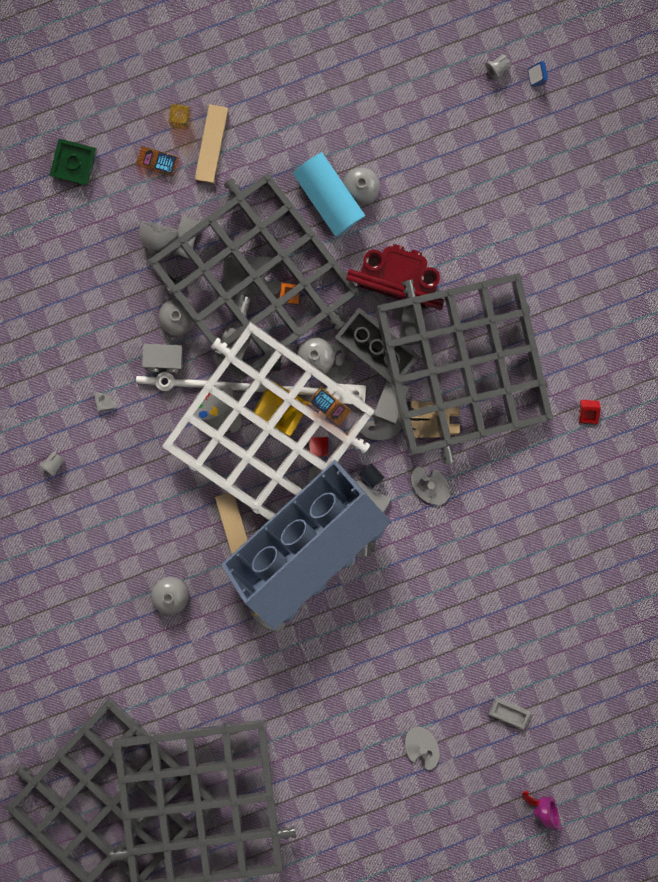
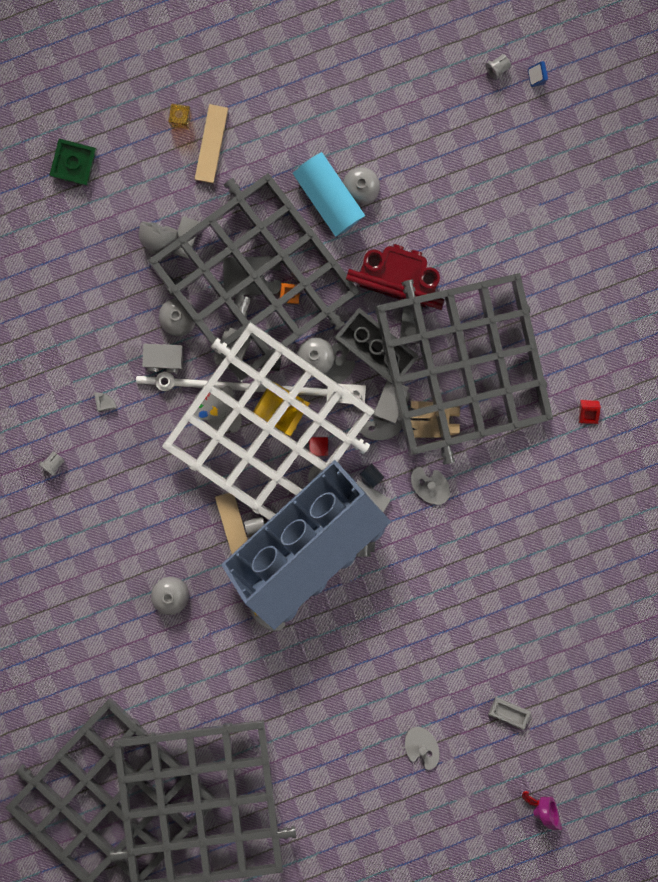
(157, 161): tile -> none
(254, 525): none -> light grey beam
(330, 405): tile -> none

